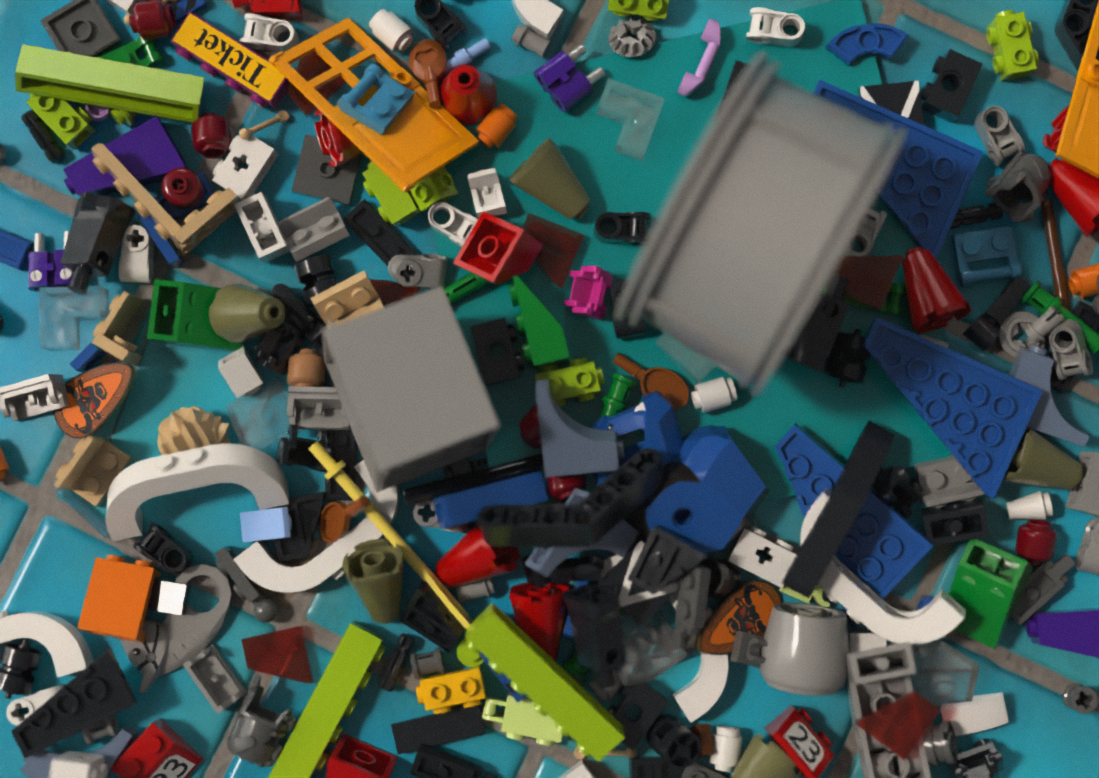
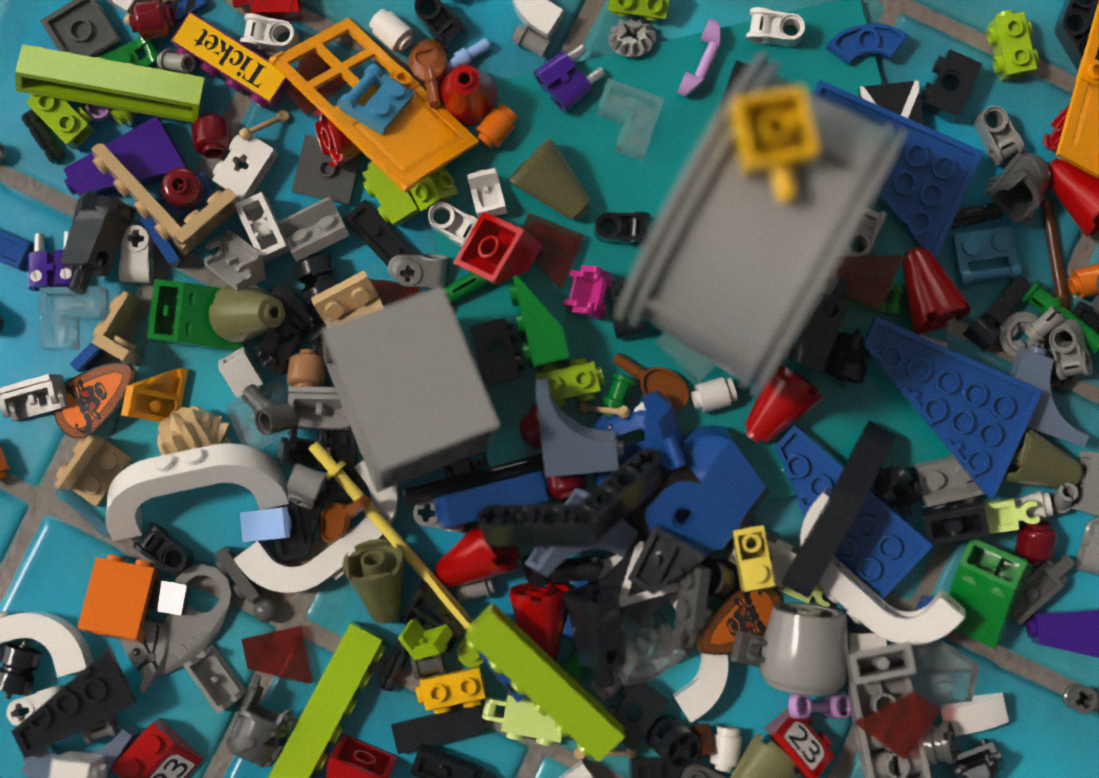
(155, 396): none -> light orange wing
(173, 61): none -> light grey pin
(235, 261): none -> light grey hinge
(269, 415): none -> dark grey pin
(304, 486): none -> light grey piece
(424, 643): none -> lime bracket
(623, 411): none -> tan hinge
(671, 454): none -> blue plate
(752, 558): none -> light yellow slope
(774, 137): none -> yellow brick
(781, 403): none -> red cone
(832, 706): none -> lavender bar
(1004, 515): none -> yellowish green plate
(1063, 498): none -> light grey pin

